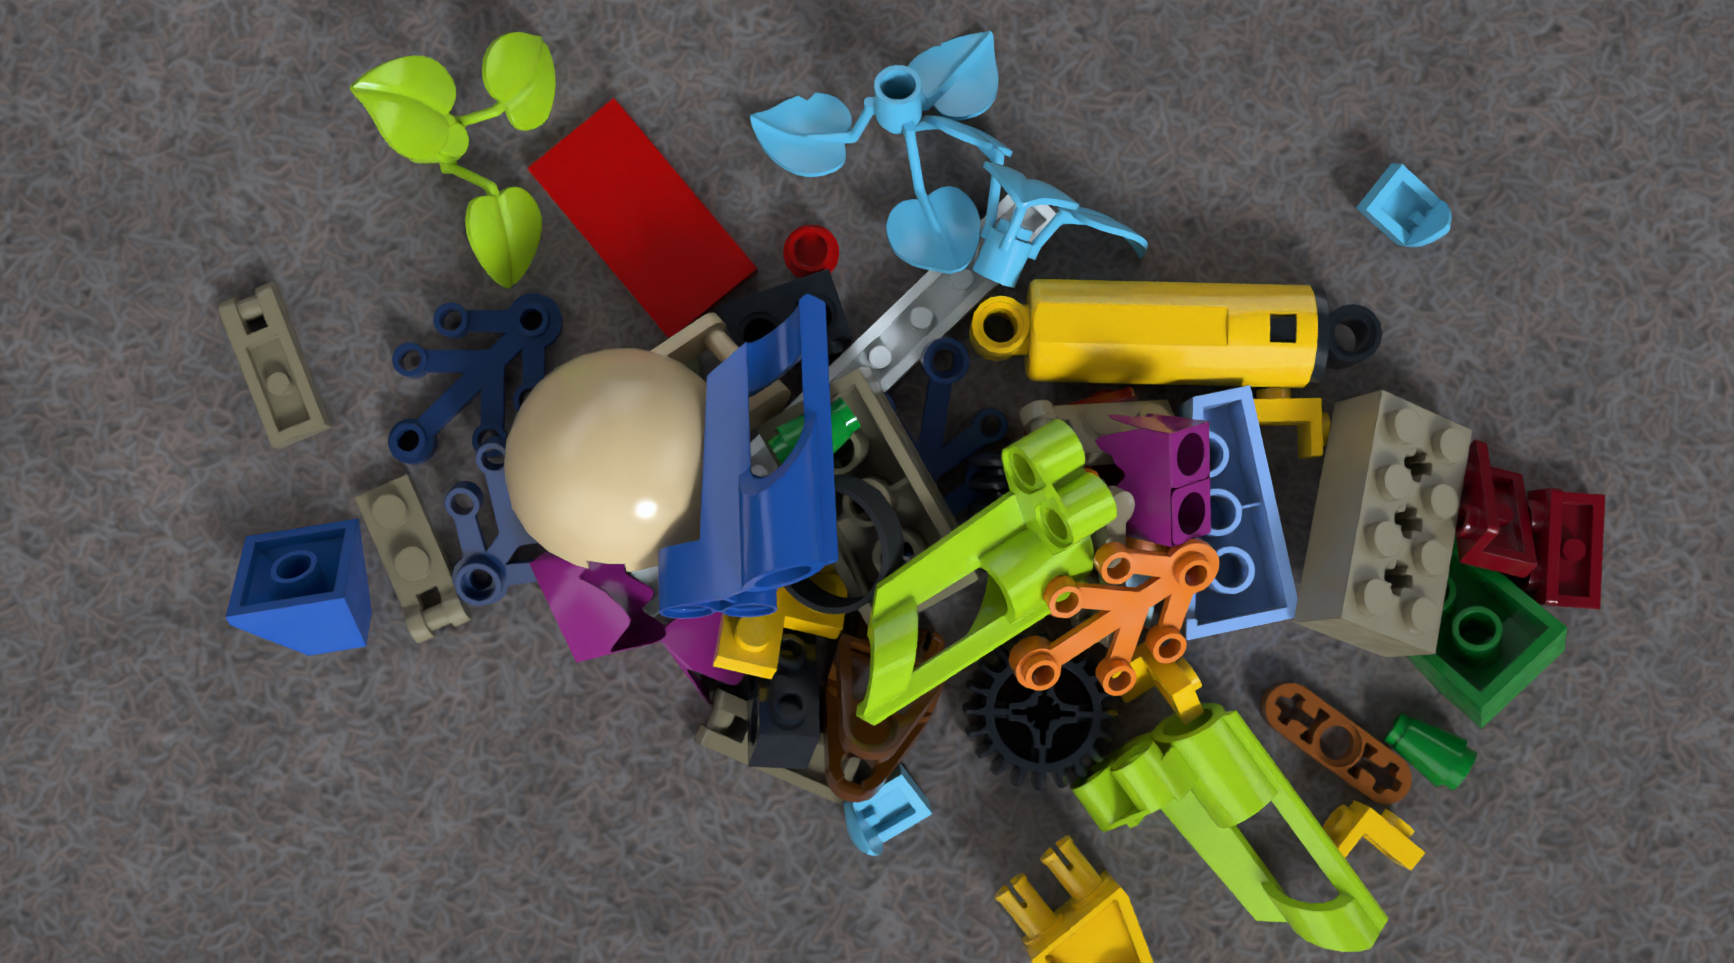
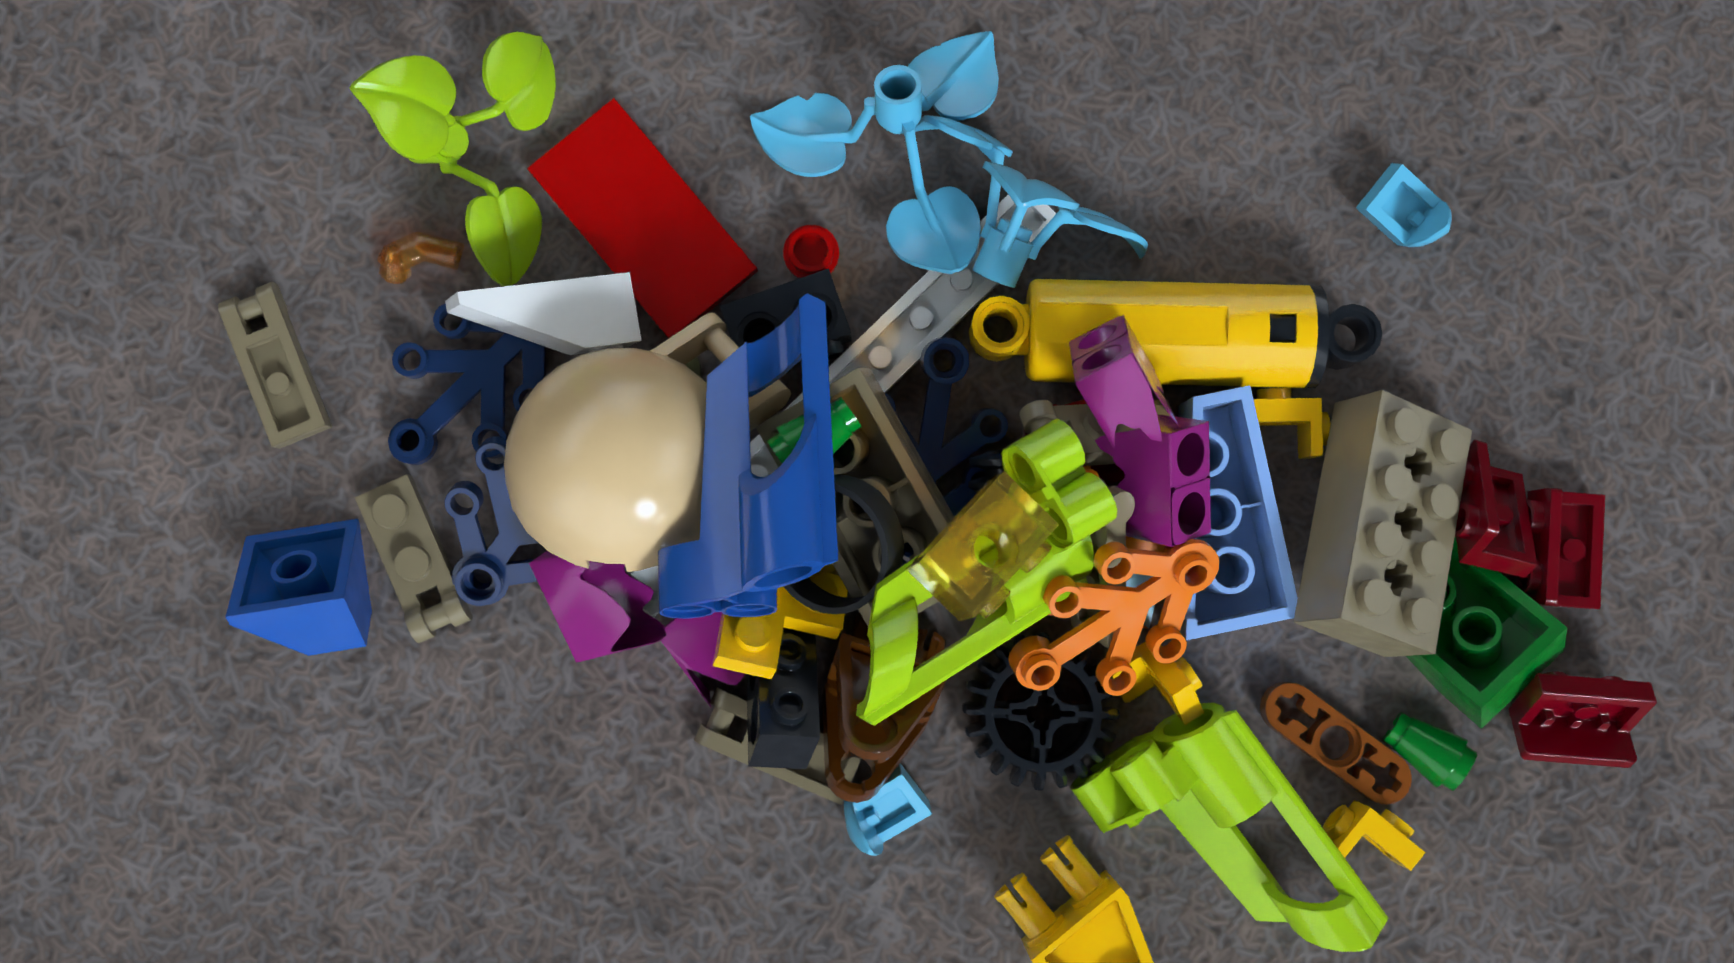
(414, 249): none -> clear orange arm
(558, 314): none -> white slope
(949, 562): none -> clear yellow brick
(1117, 379): none -> magenta piece
(1580, 719): none -> dark red bracket

